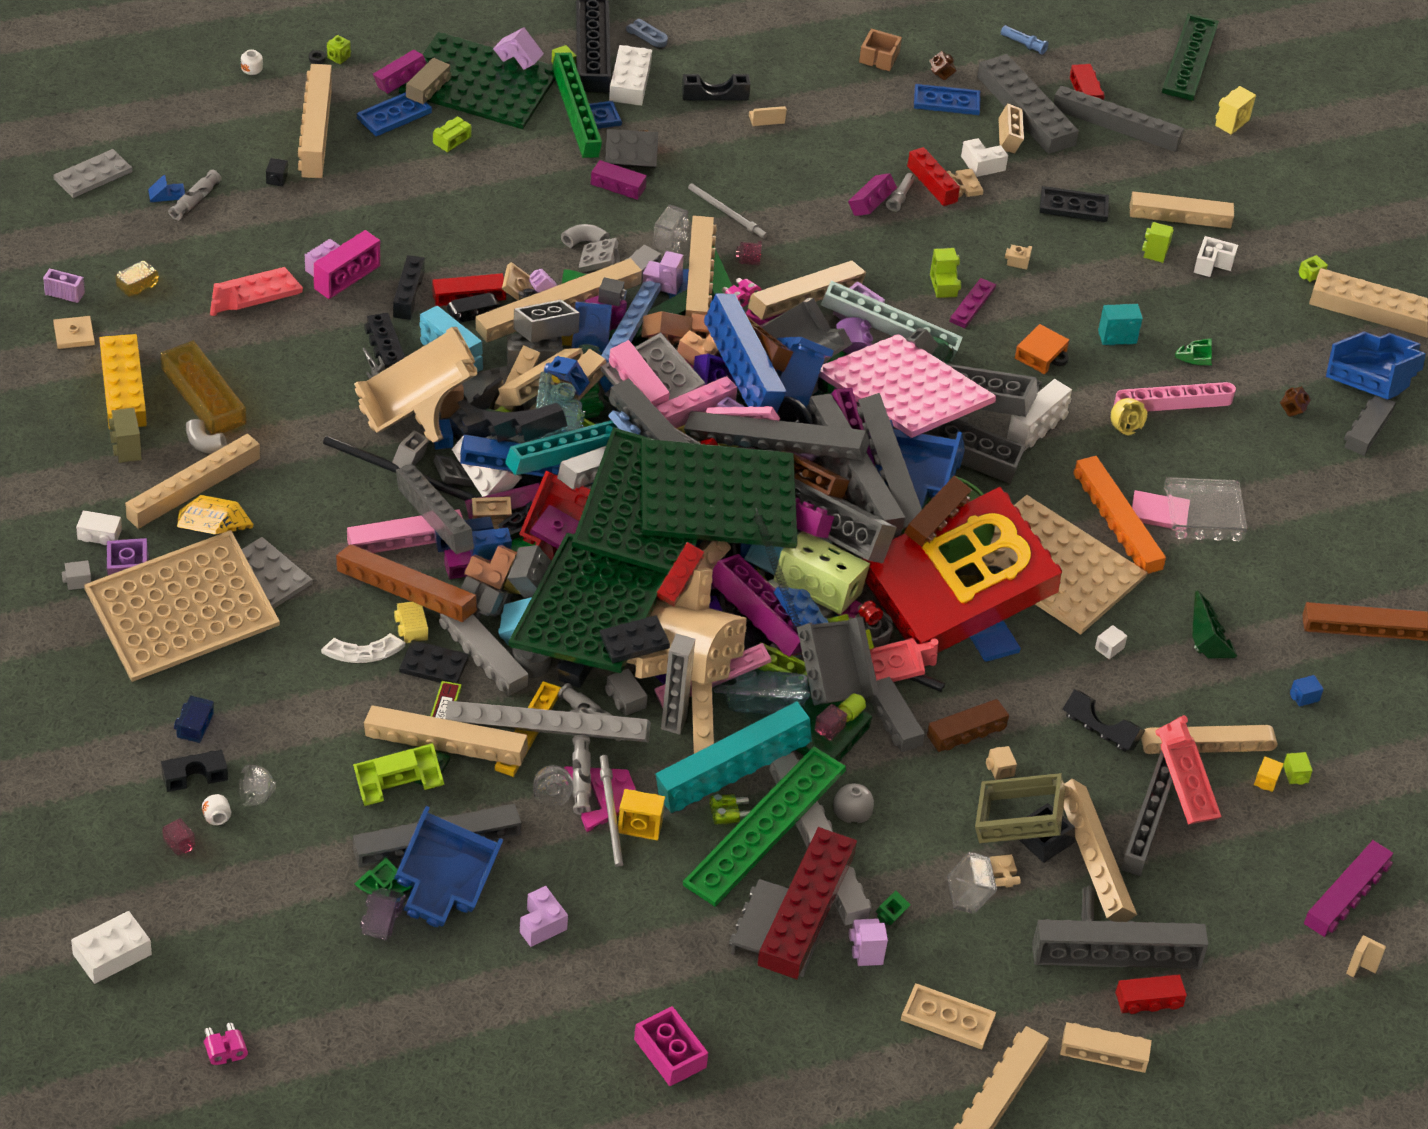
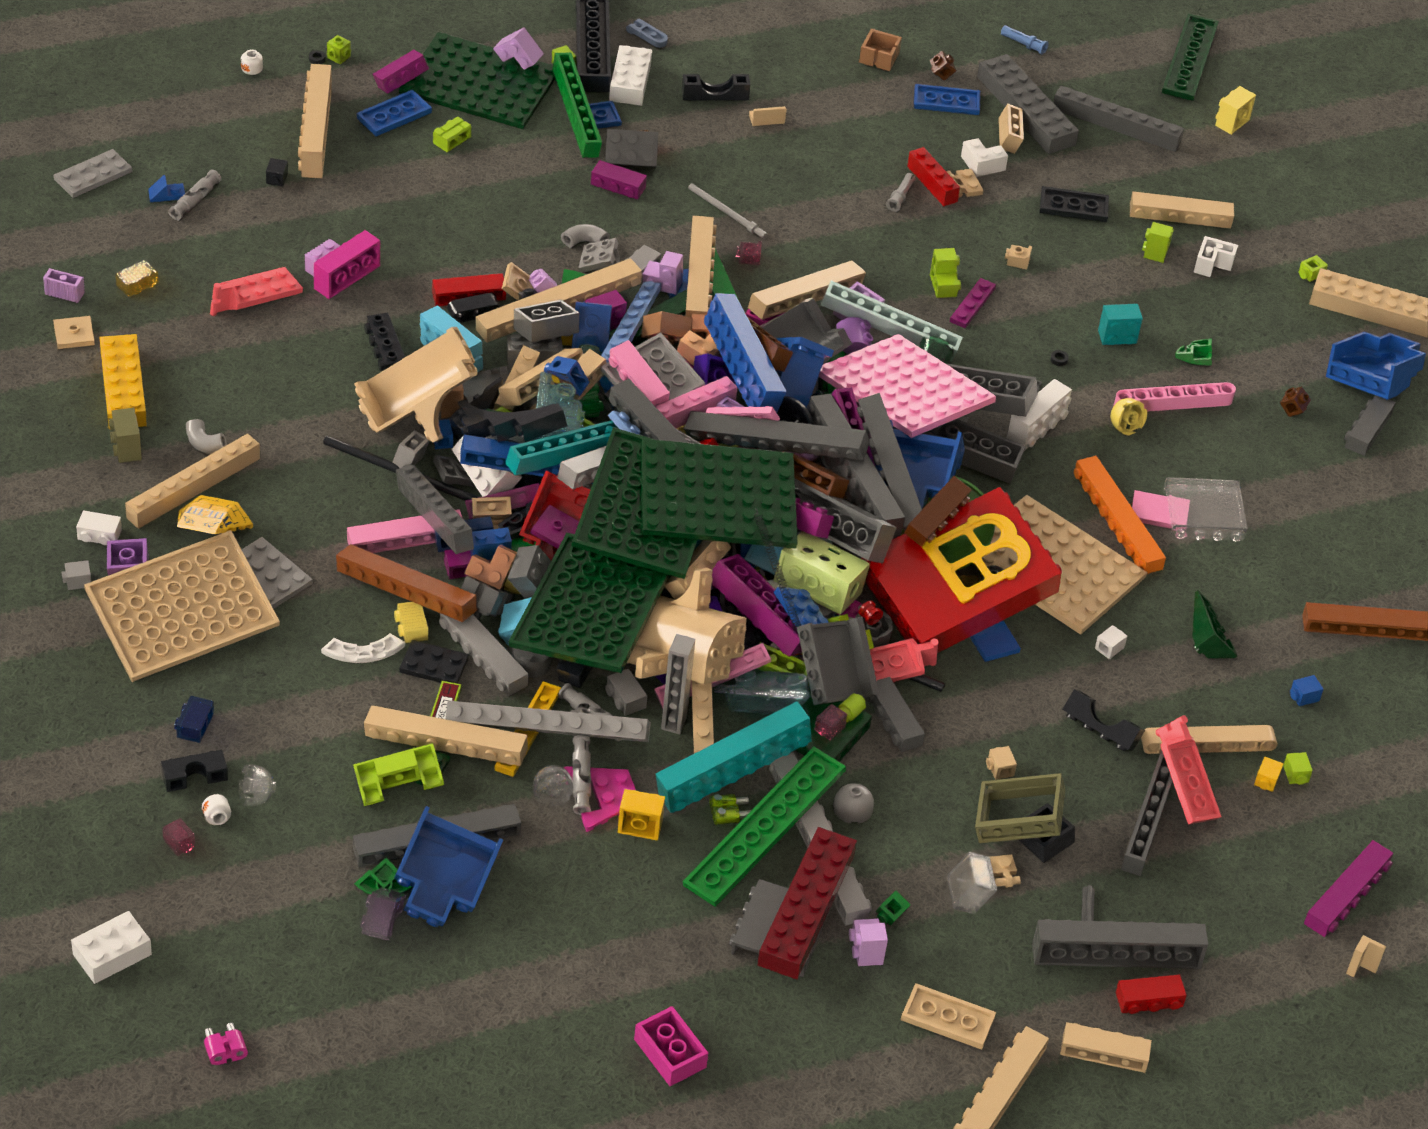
(203, 388): clear yellow brick -> none
(374, 369): dark grey piece -> none
(406, 292): black arch -> none
(428, 81): dark tan brick -> none
(545, 917): lavender brick -> none
(606, 776): light grey bar -> none
(612, 292): dark grey brick -> none
(634, 639): black plate -> none
(670, 230): clear brick -> none
(680, 574): red brick -> none
(742, 292): dark pink piece -> none
(872, 194): magenta brick -> none
(923, 340): dark grey brick -> none
(968, 725): reddish brown brick -> none
(1041, 348): orange panel -> none
(1085, 80): red brick -> none
(1097, 853): tan brick -> none

